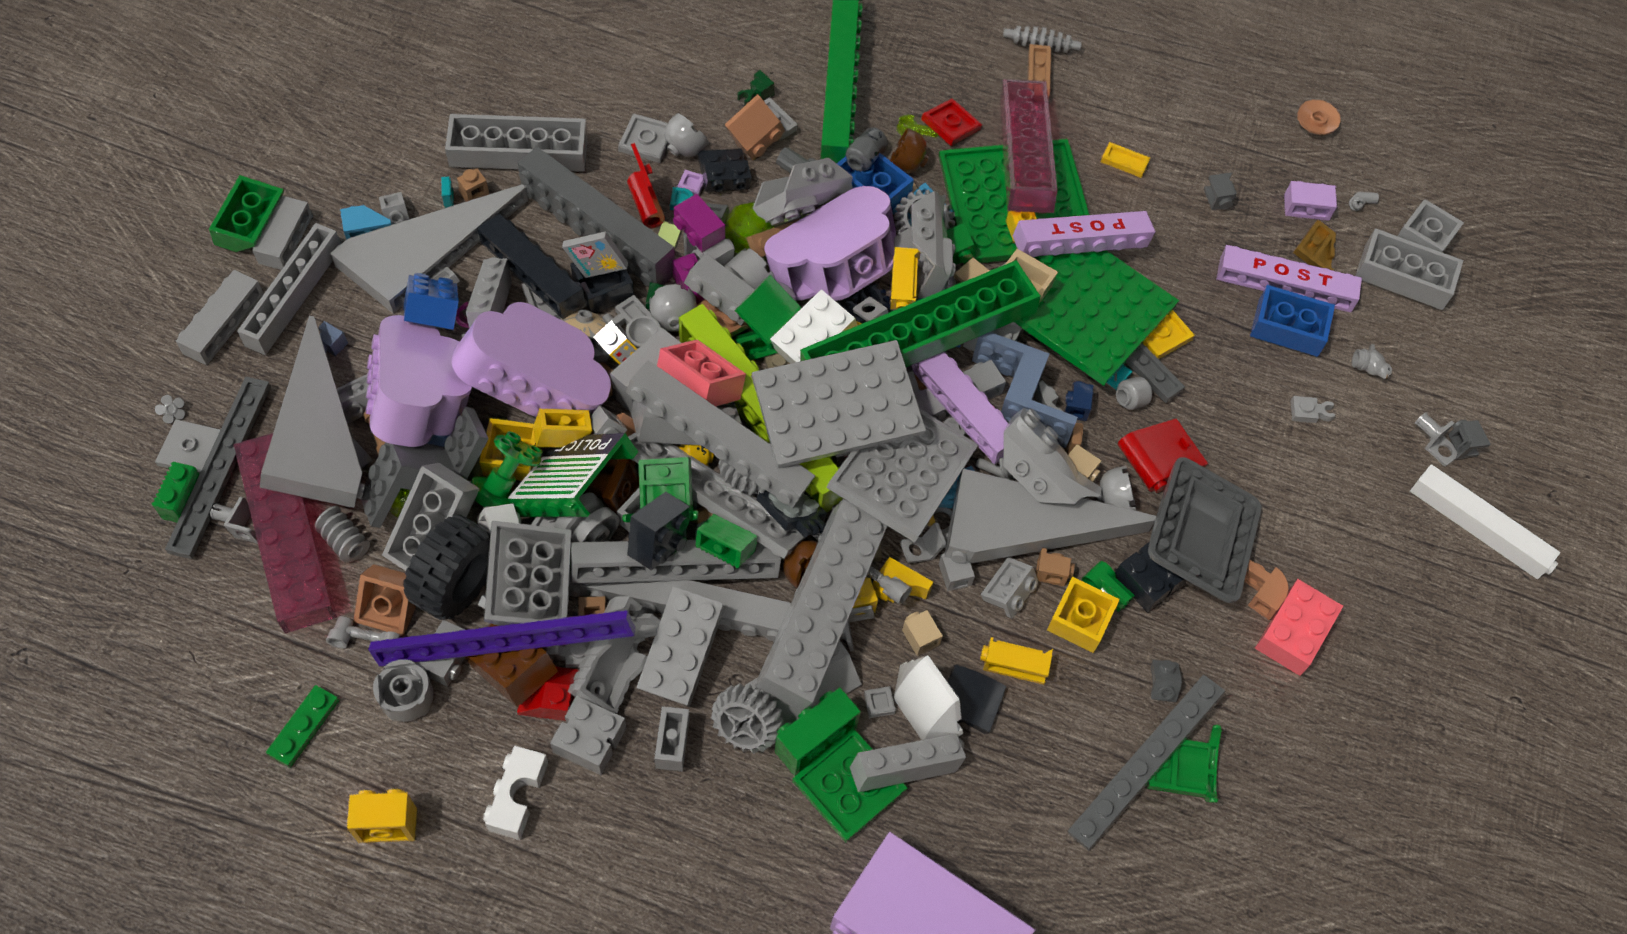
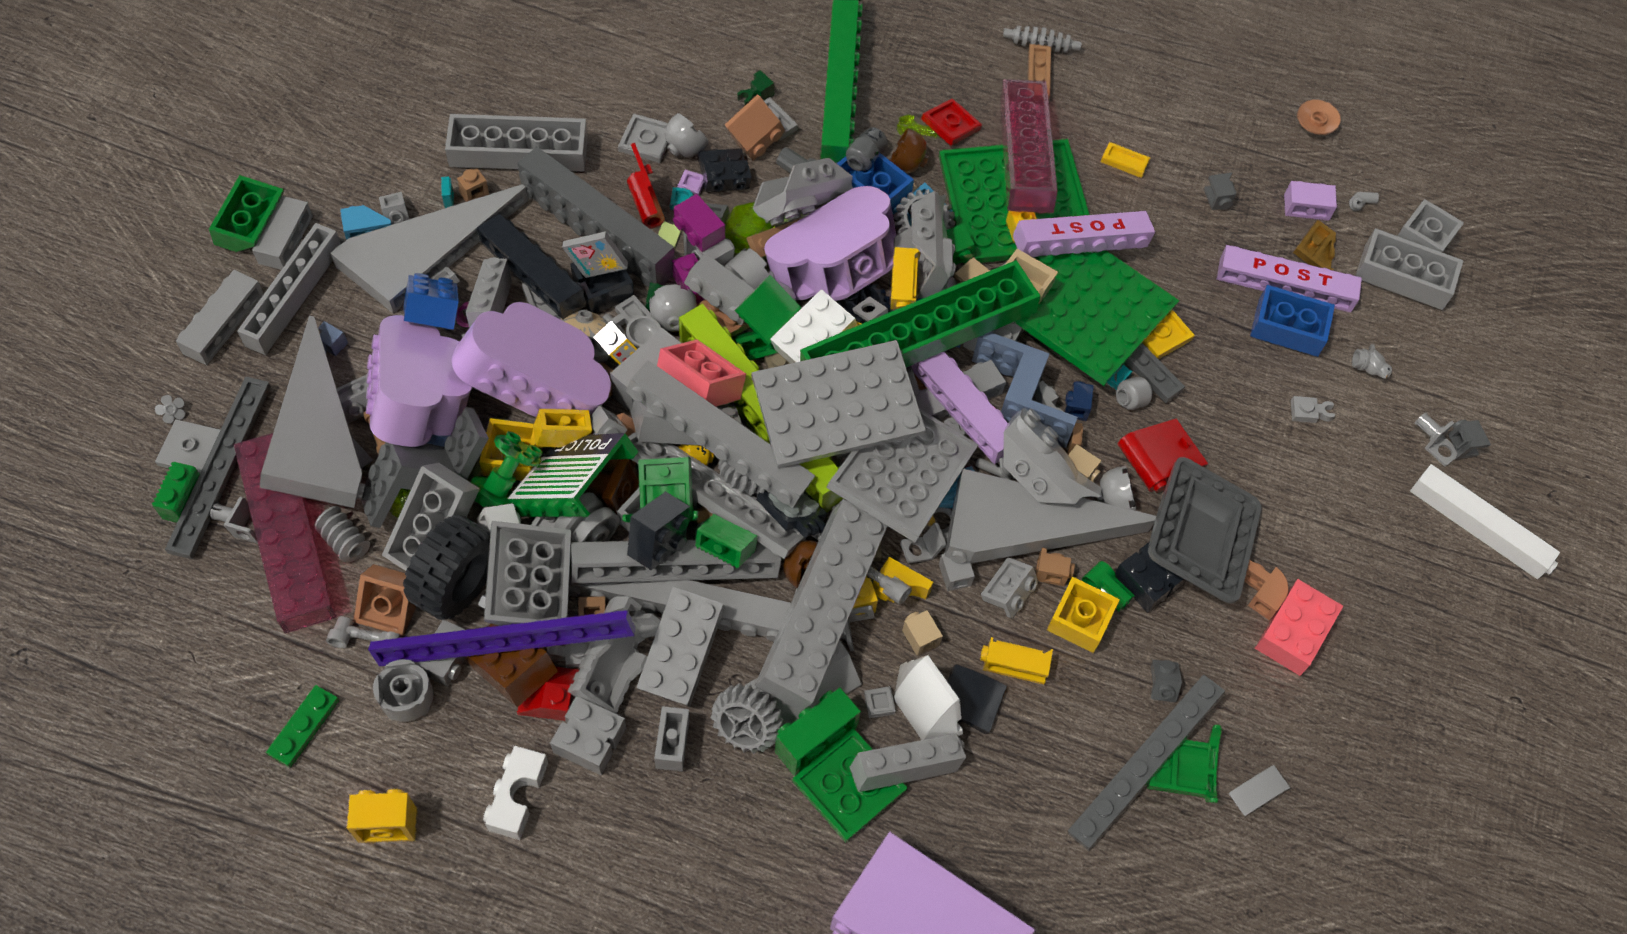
(1259, 790): none -> light grey slope

